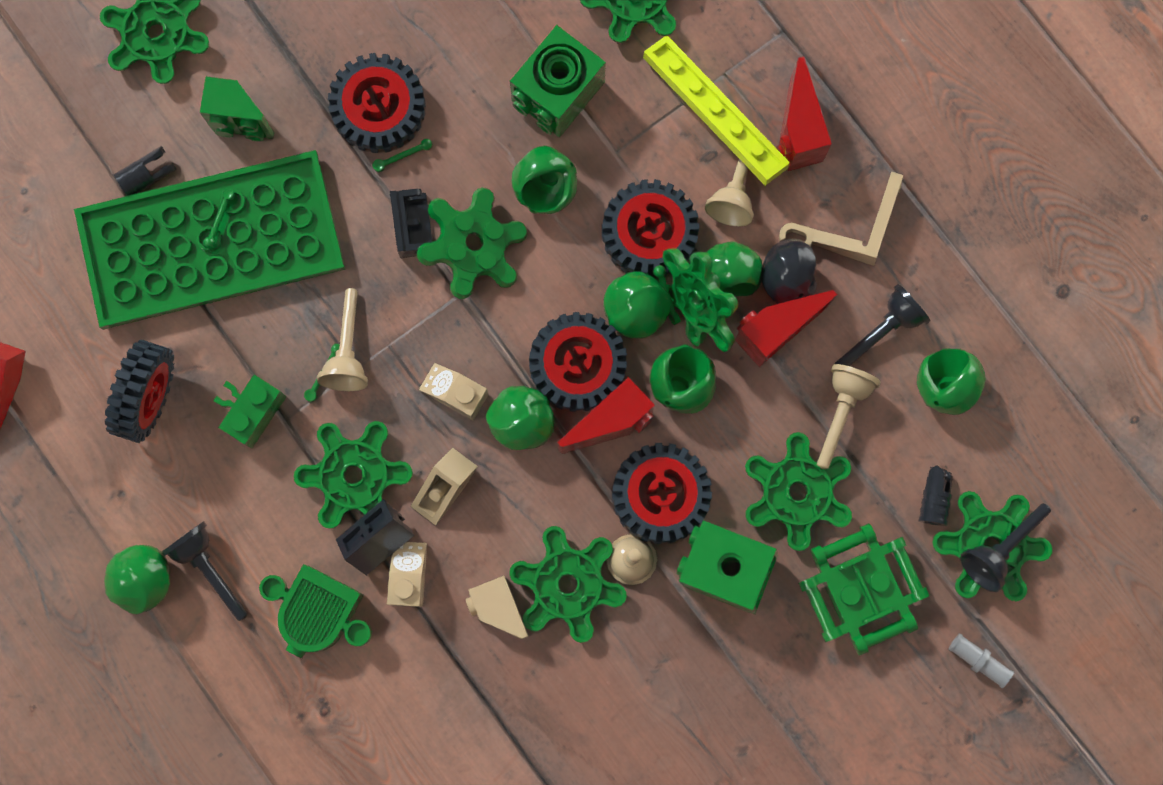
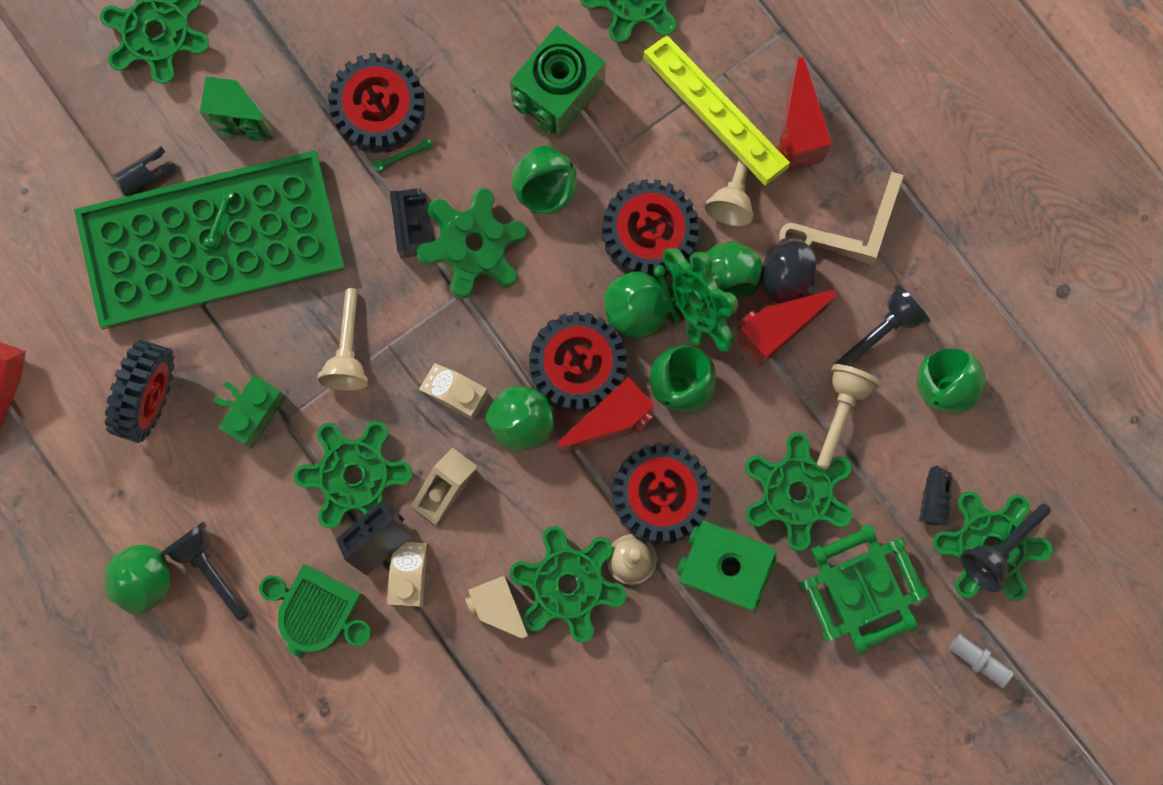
(310, 394): green hinge -> none

